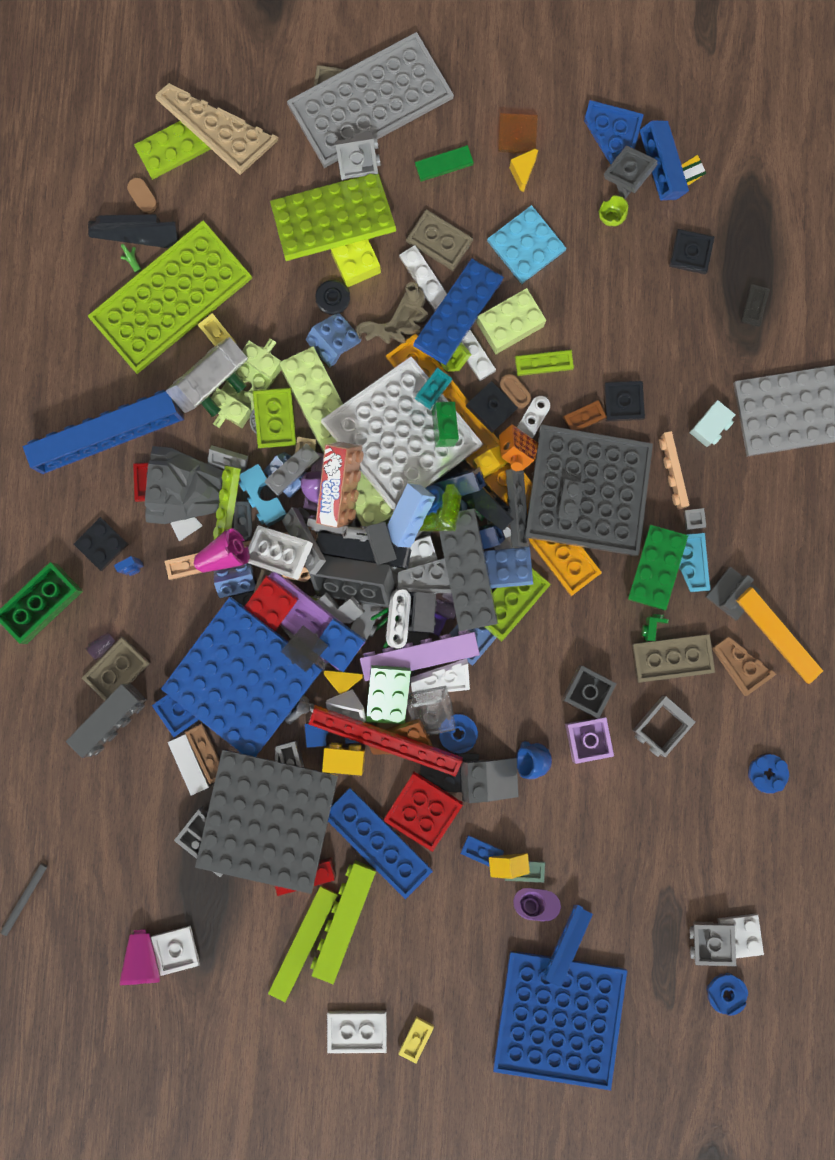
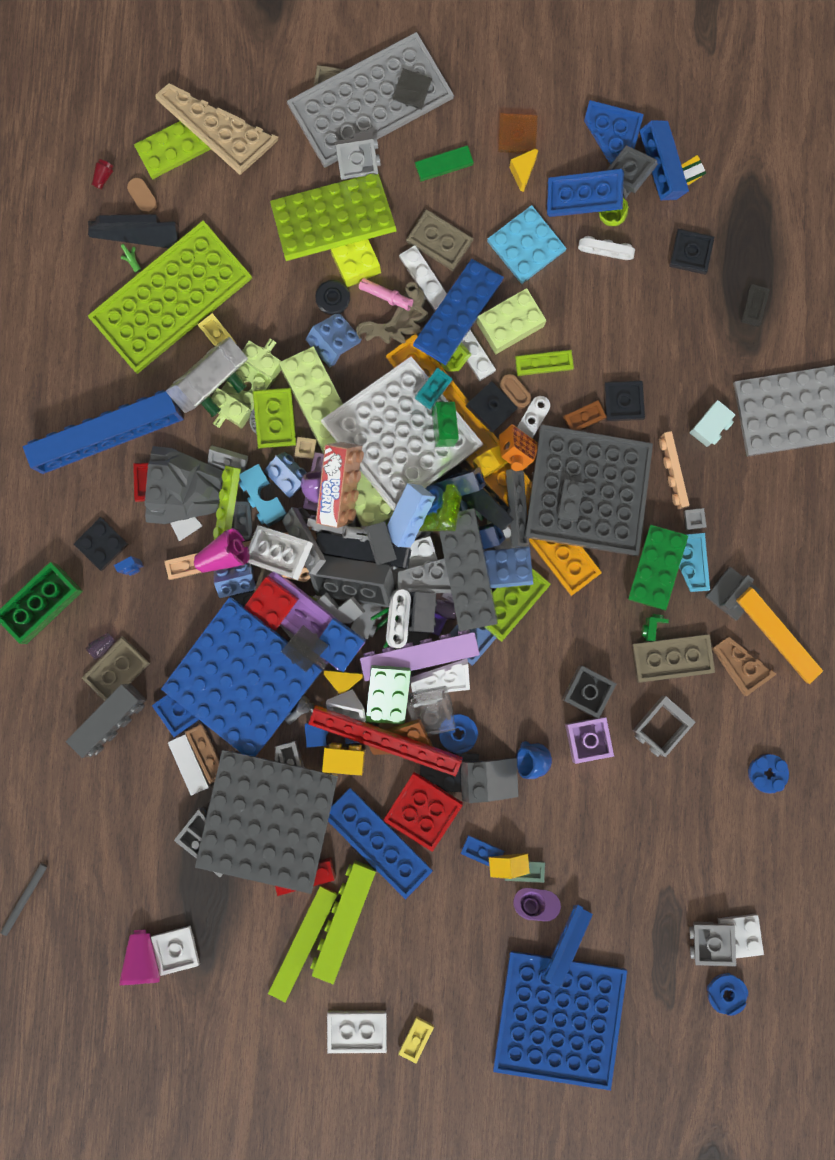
(102, 172): none -> dark red cone
(292, 469): light grey plate -> none
(393, 297): none -> bright pink pin
(412, 88): none -> clear smoke piece
(585, 193): none -> blue plate
(606, 248): none -> white plate

